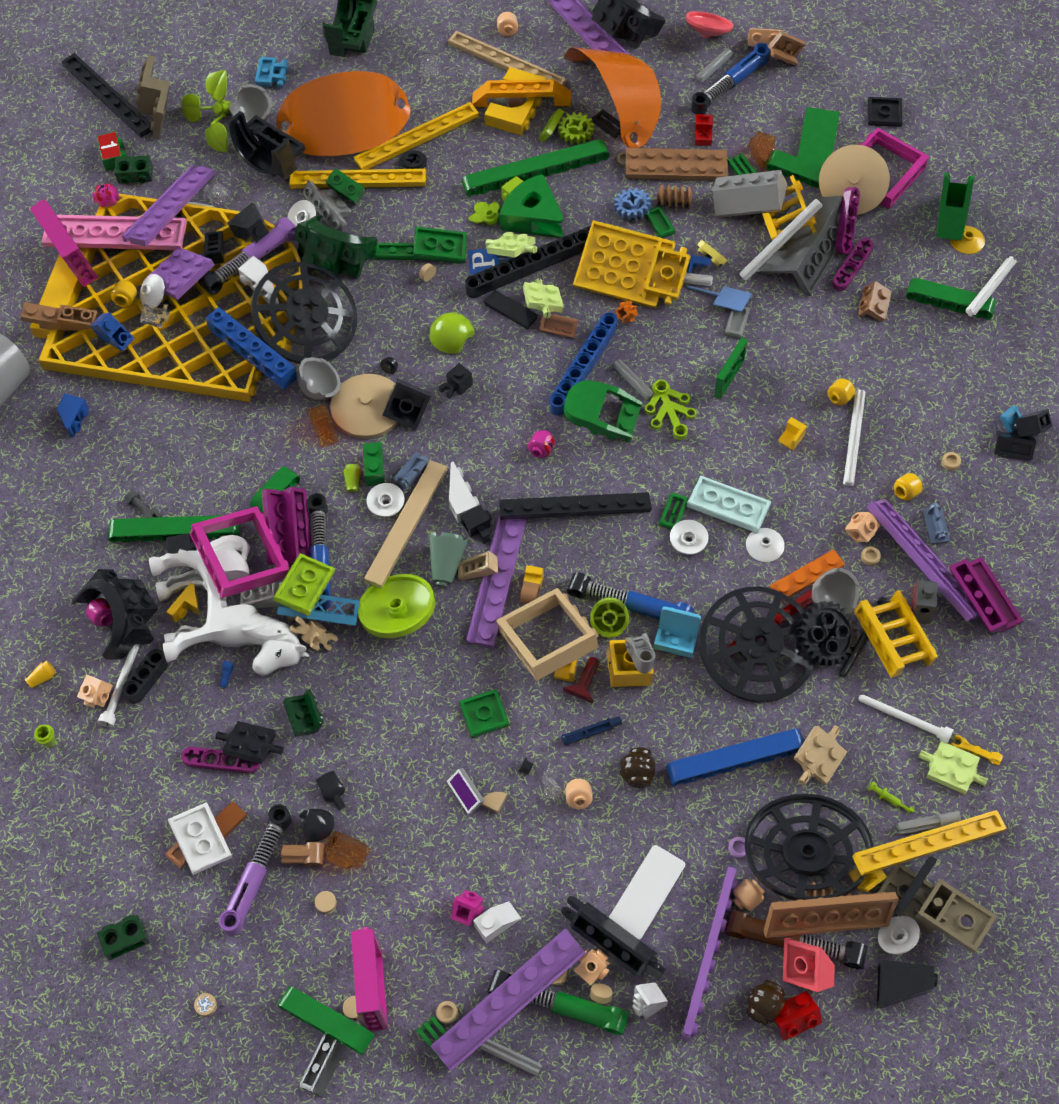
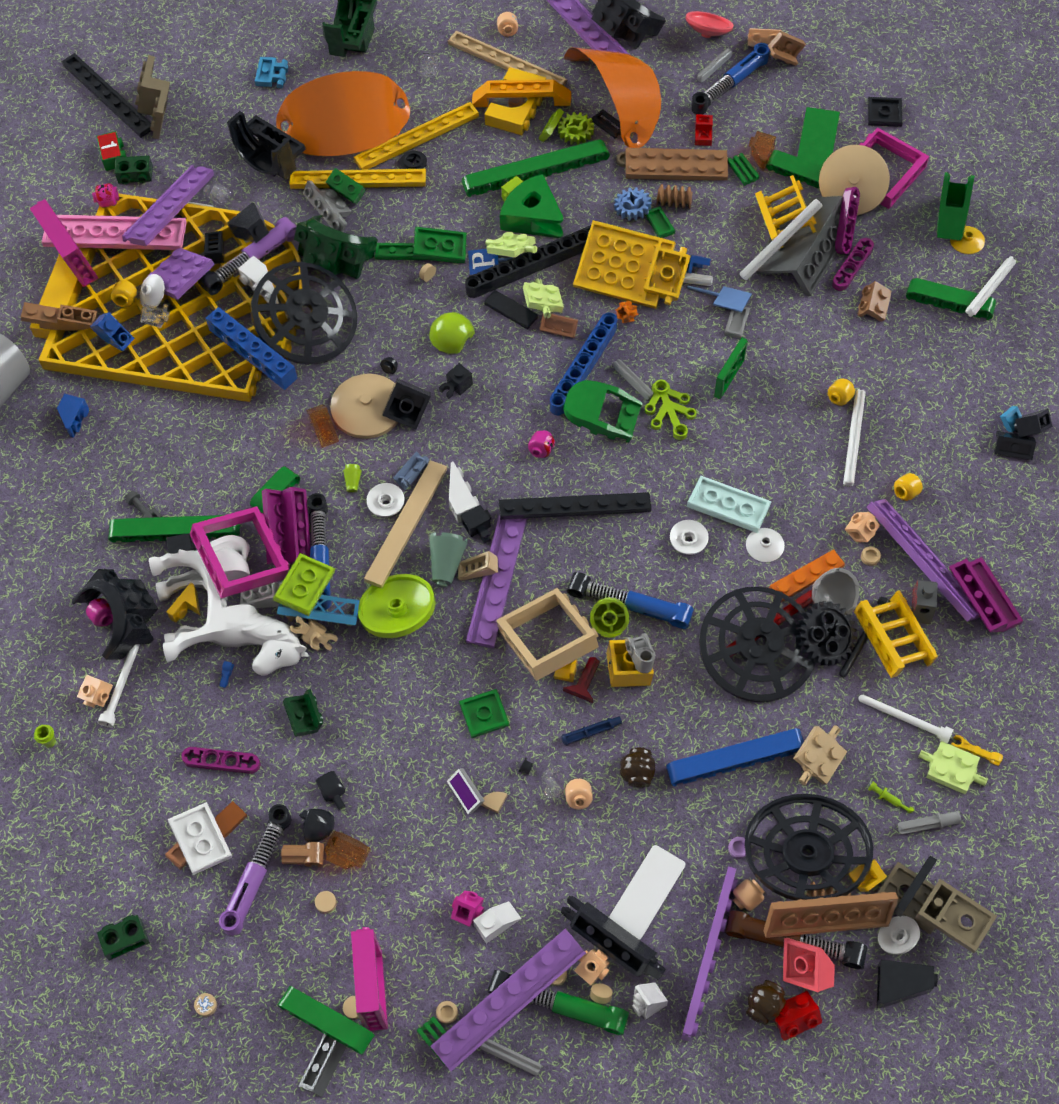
(41, 674): yellow cone -> none
(147, 666): black beam -> none
(190, 105): lime plant -> none
(249, 742): black plate -> none
(252, 101): light grey cylinder -> none
(301, 211): white dish -> none
(318, 378): light grey cylinder -> none
(373, 463): green brick -> none
(485, 213): lime plate -> none
(531, 584): leg -> none
(668, 525): green tile -> none
(677, 632): medium azure bracket -> none
(706, 249): light yellow plate -> none
(749, 193): light grey slope -> none
(793, 434): yellow panel -> none
(928, 842): yellow plate -> none
(936, 524): sand blue hinge -> none
(951, 461): tan tile -> none

